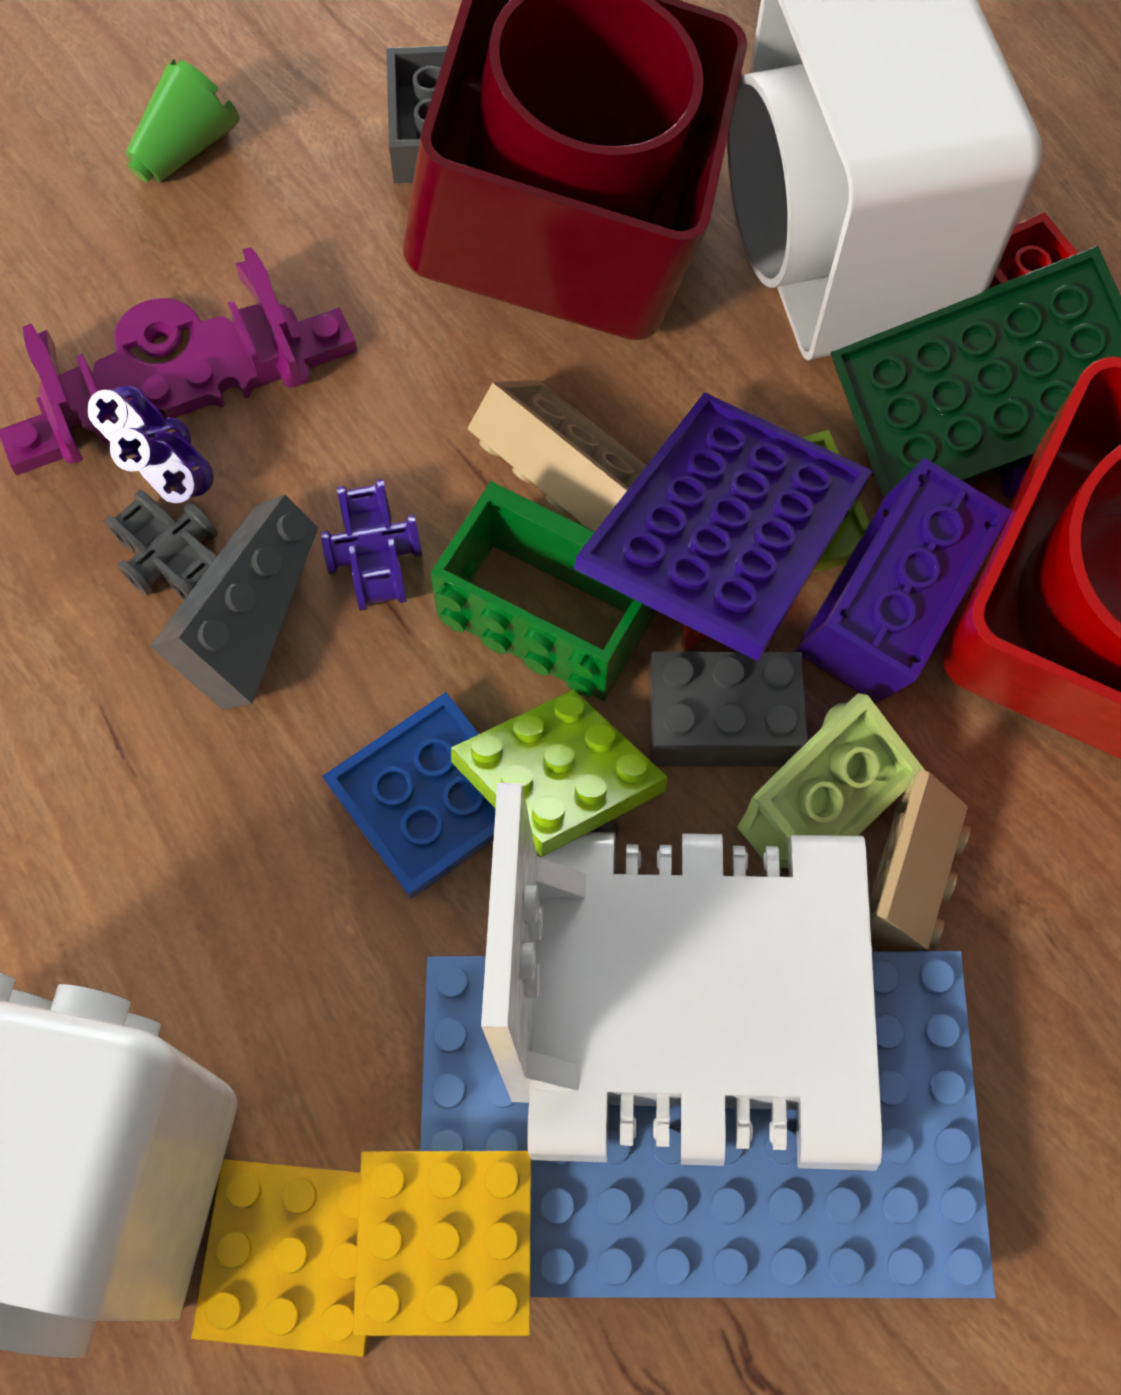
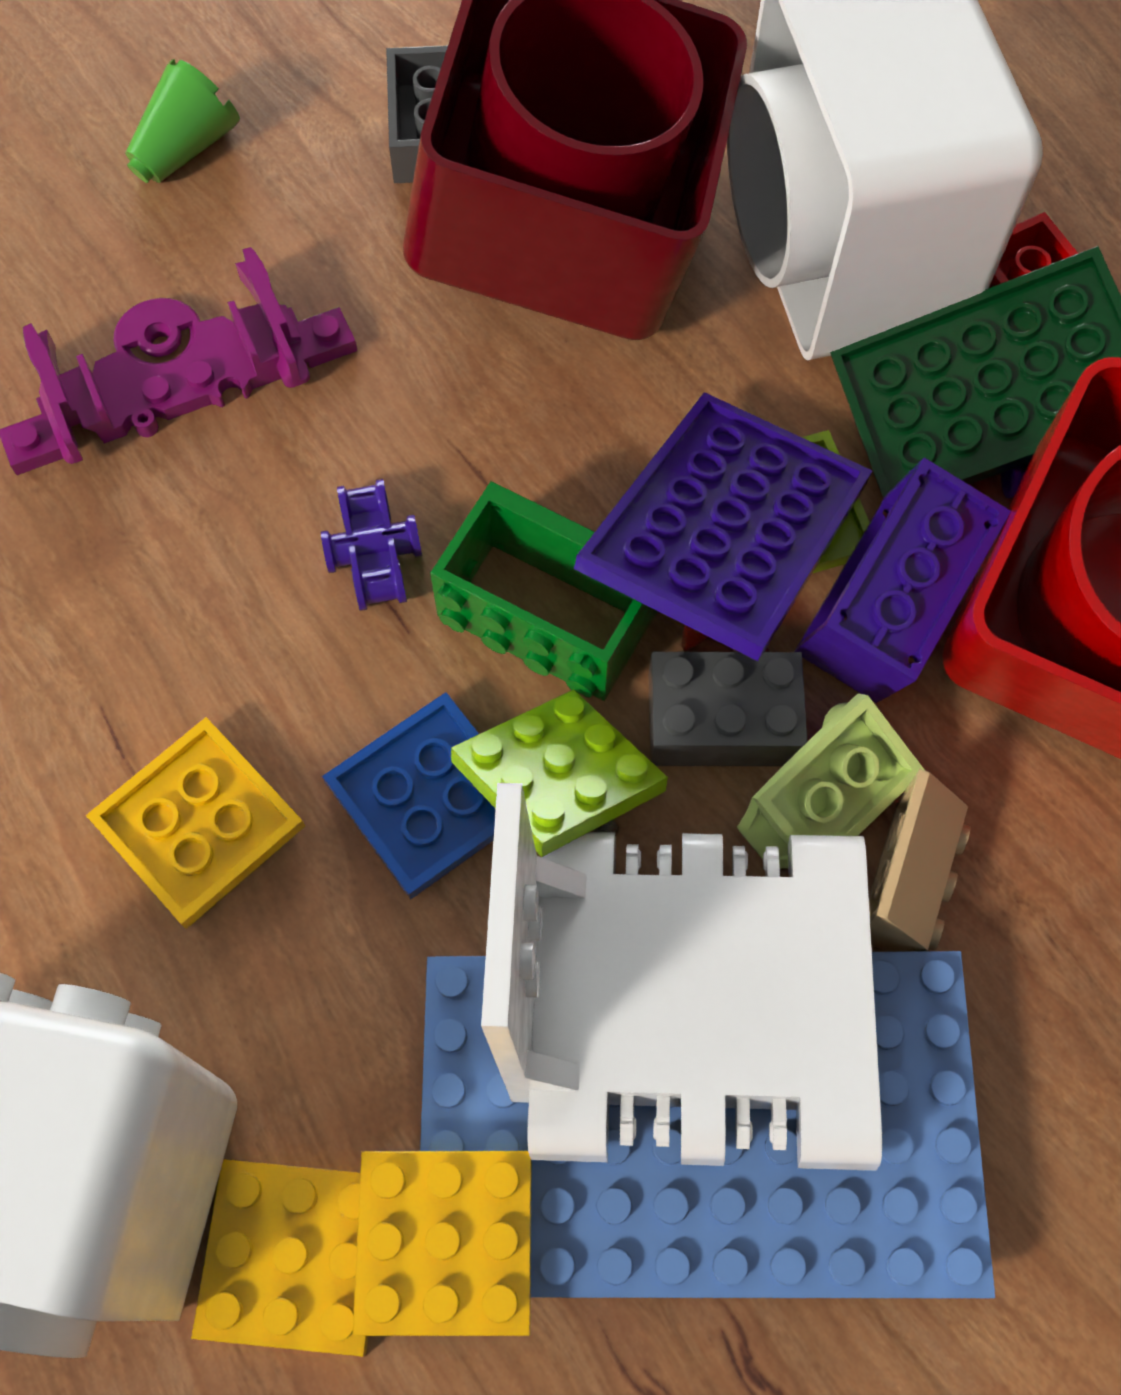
(142, 431): dark purple axle -> none
(162, 545): dark grey axle -> none
(196, 822): none -> yellow plate
(239, 604): dark grey wedge -> none
(555, 449): tan slope -> none

